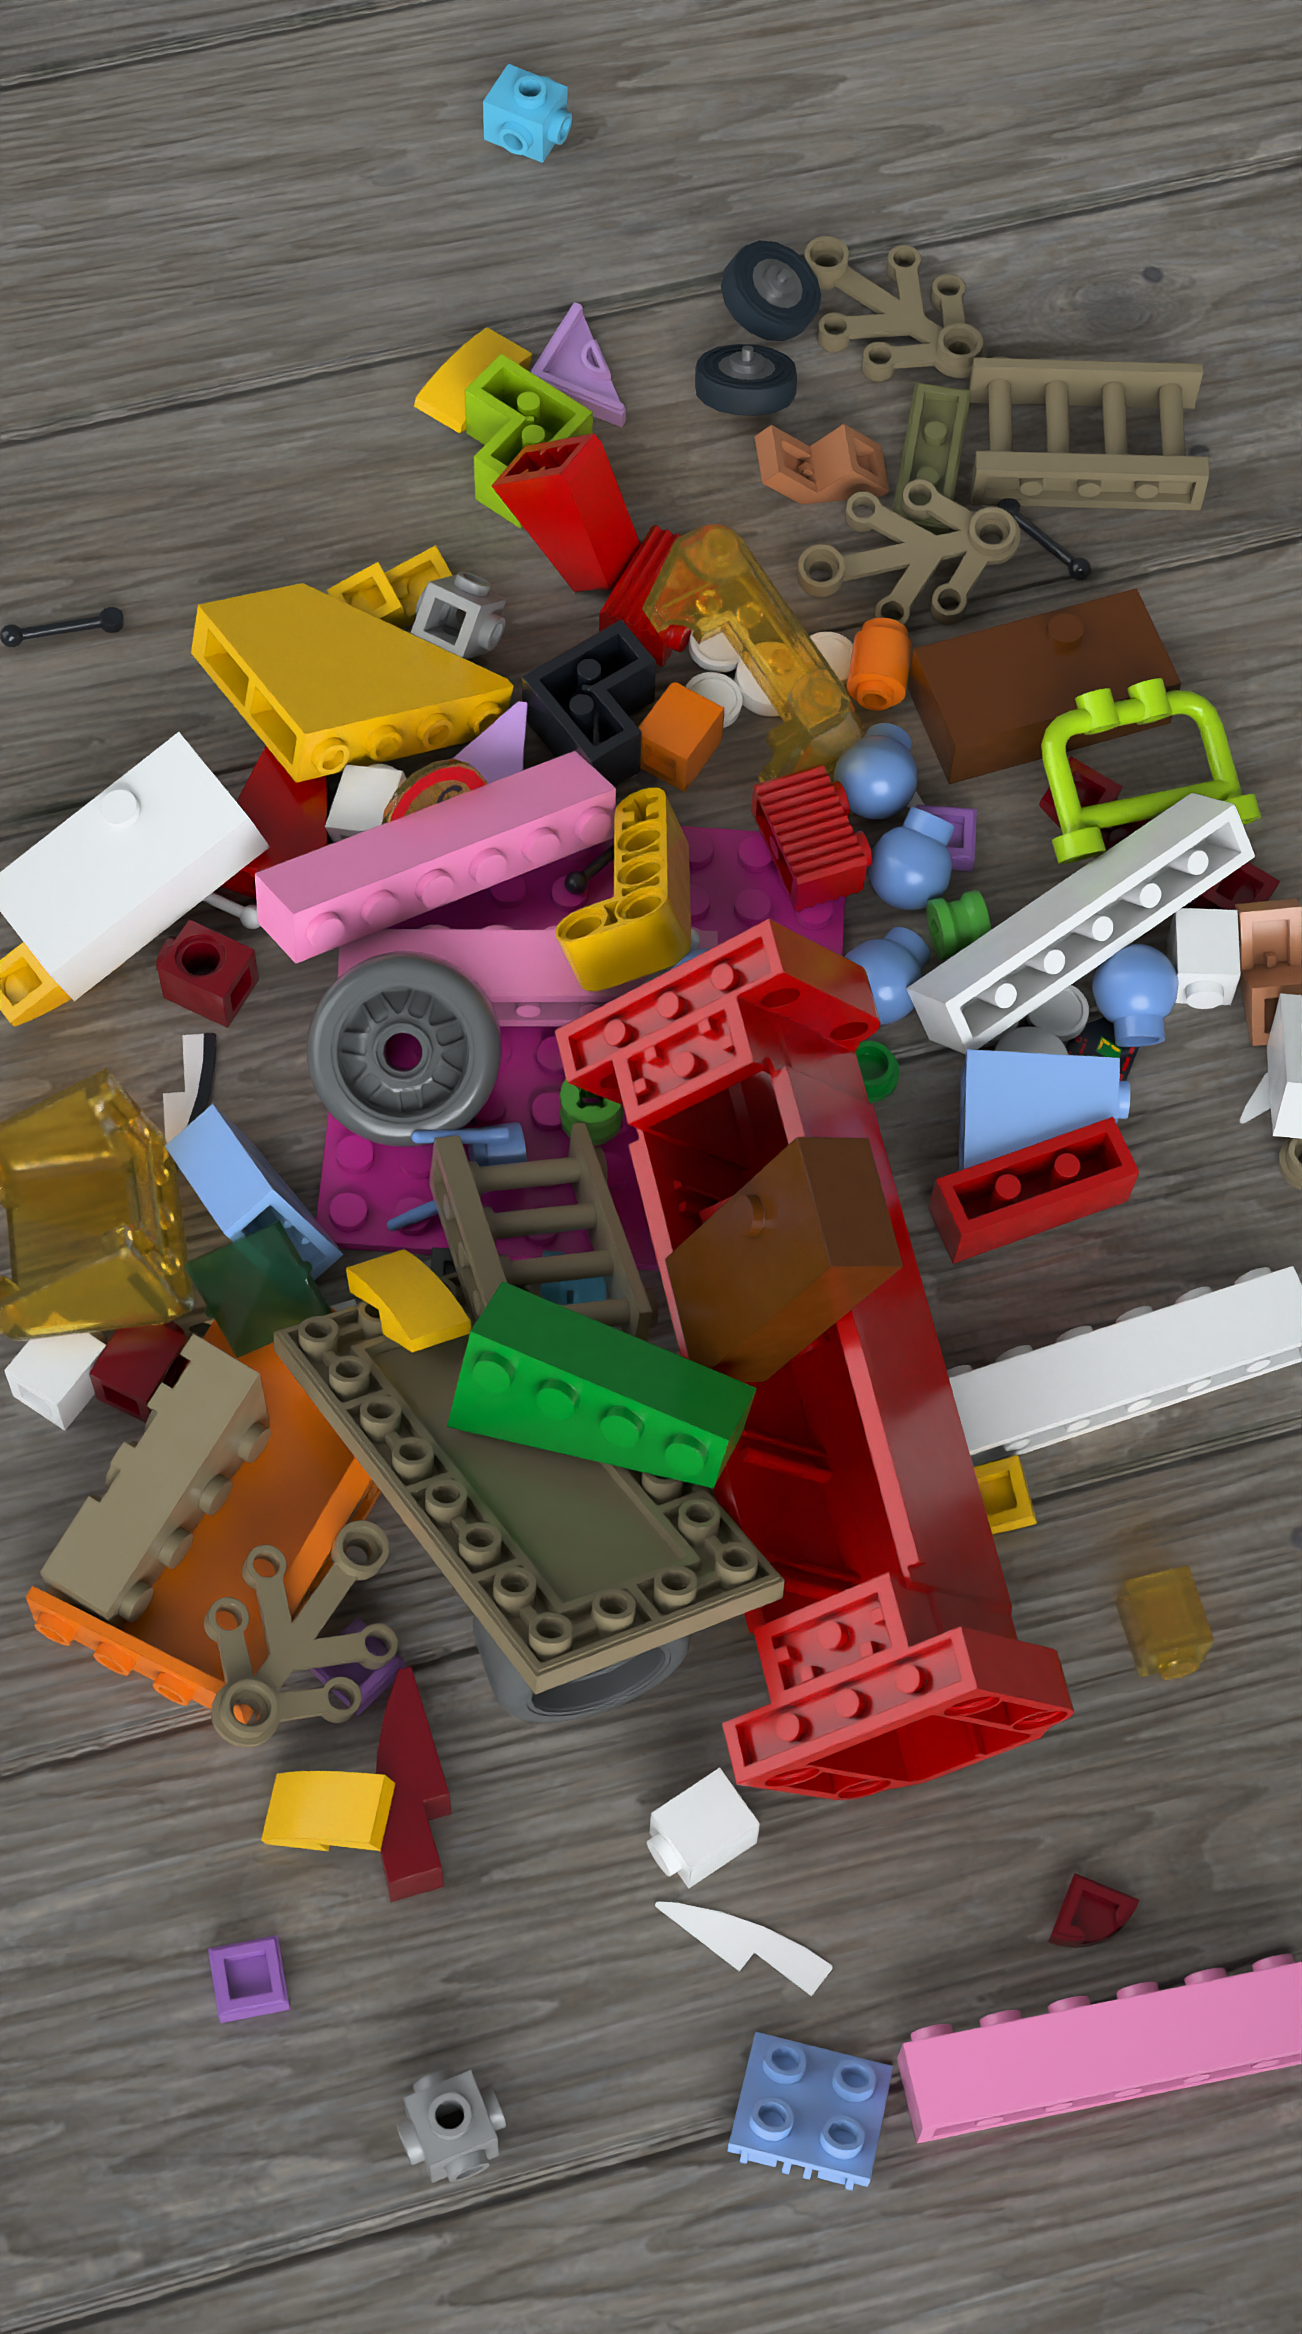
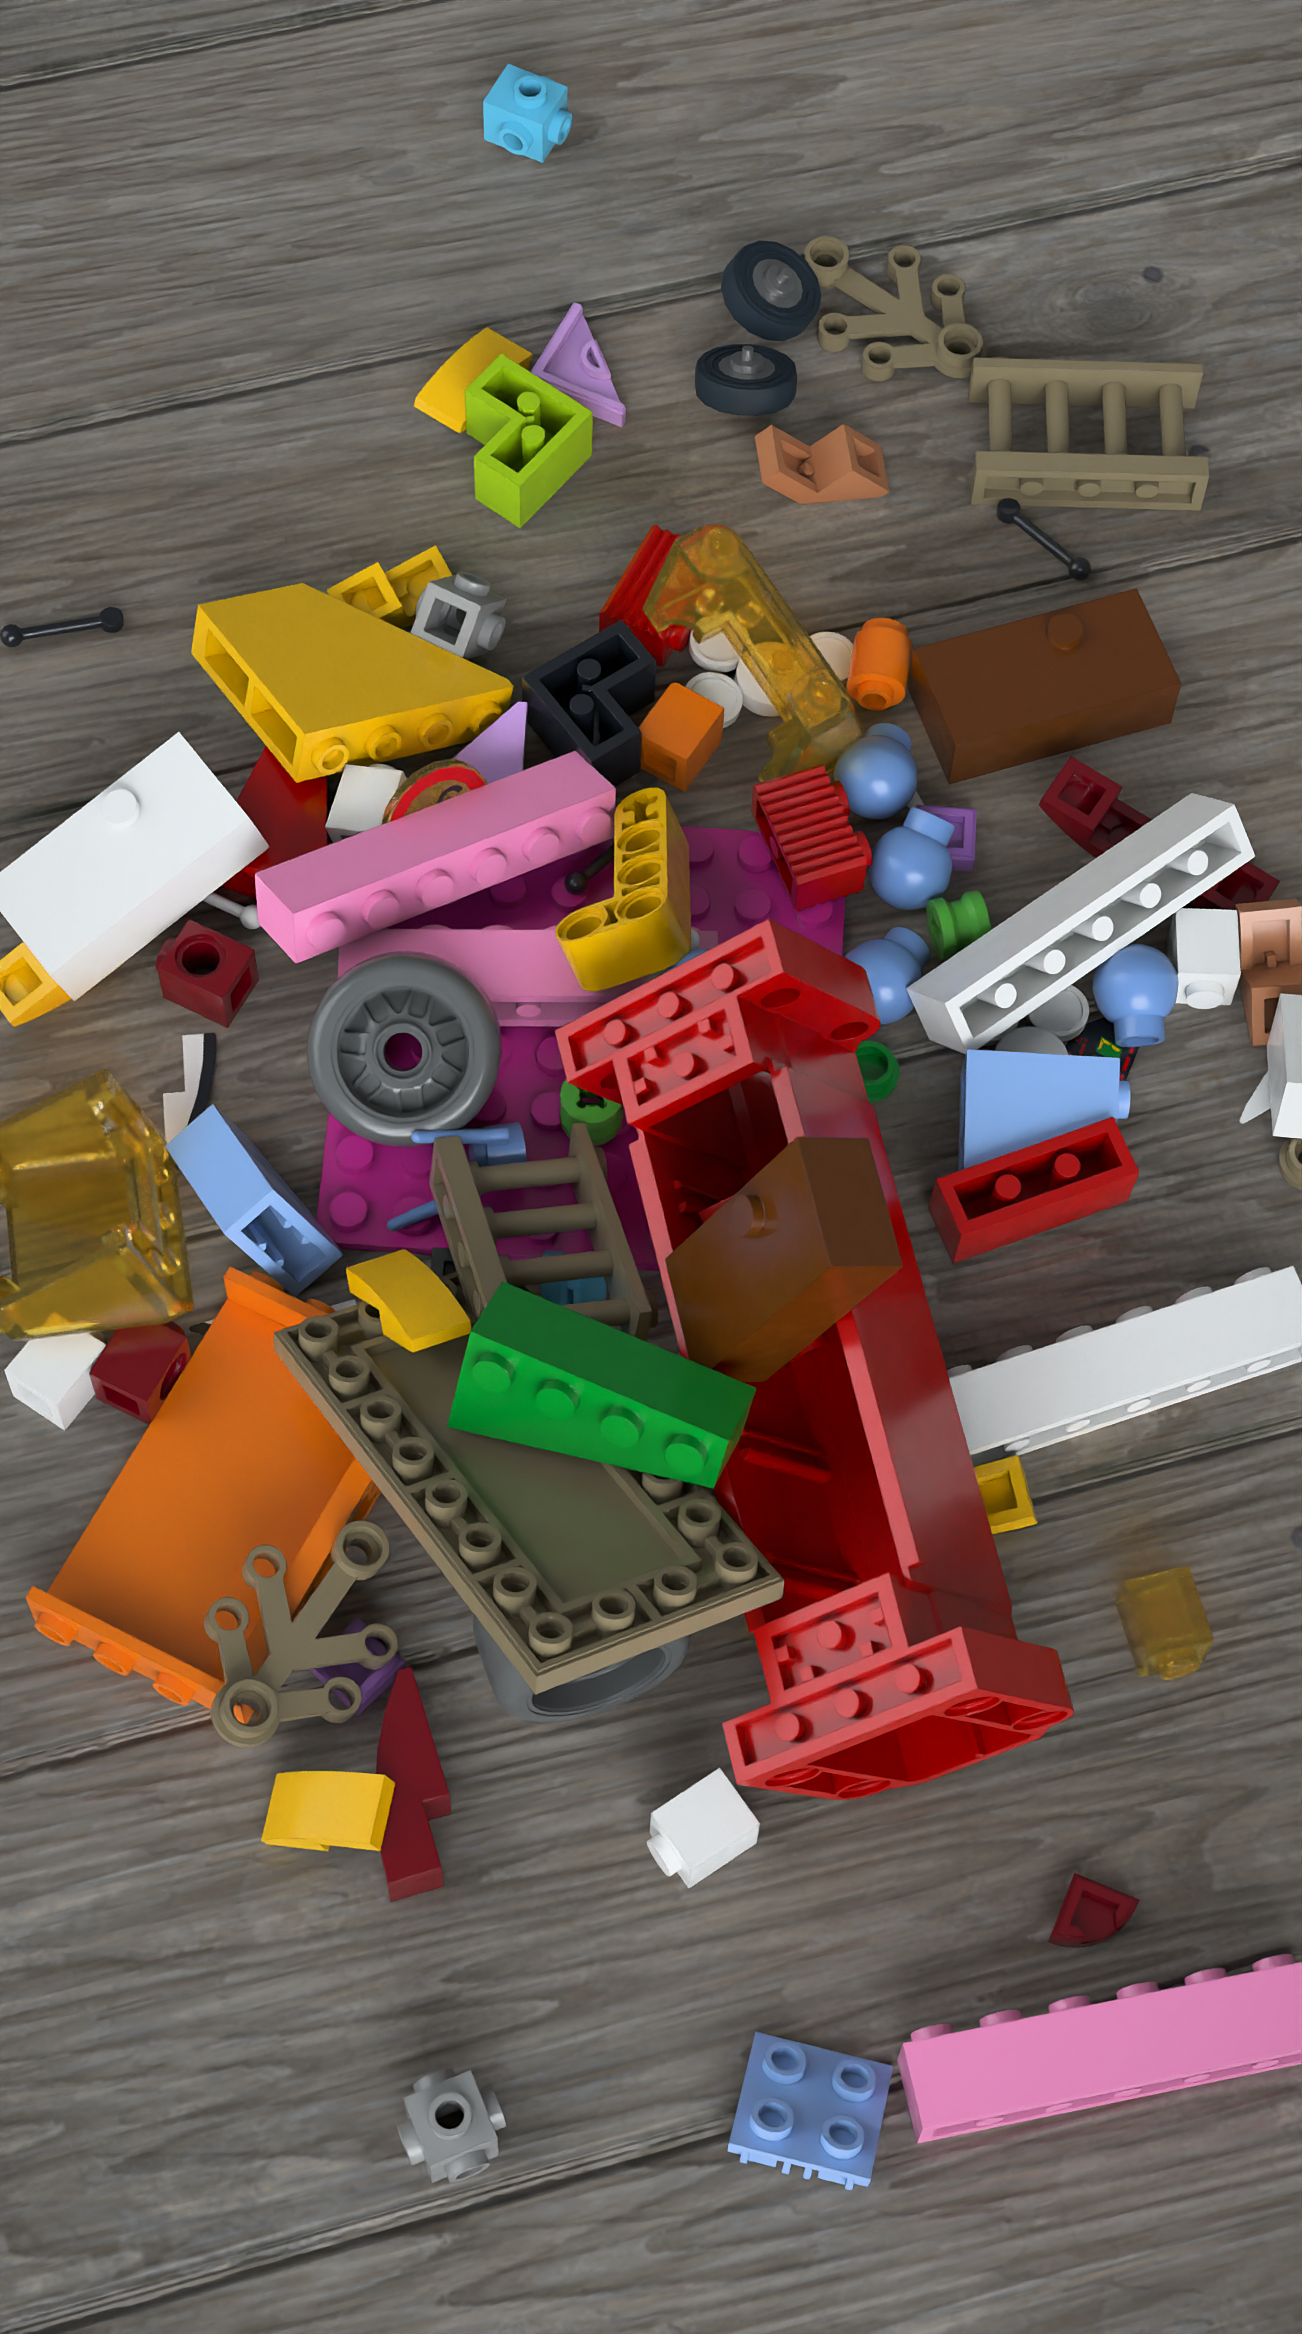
(161, 1487): dark tan wedge -> none
(249, 1979): medium lavender tile -> none
(256, 1287): clear green piece -> none
(572, 509): red slope -> none
(739, 1939): white sticker -> none
(917, 550): dark tan plant -> none
(933, 446): olive tile -> none
(1099, 713): lime bar -> none

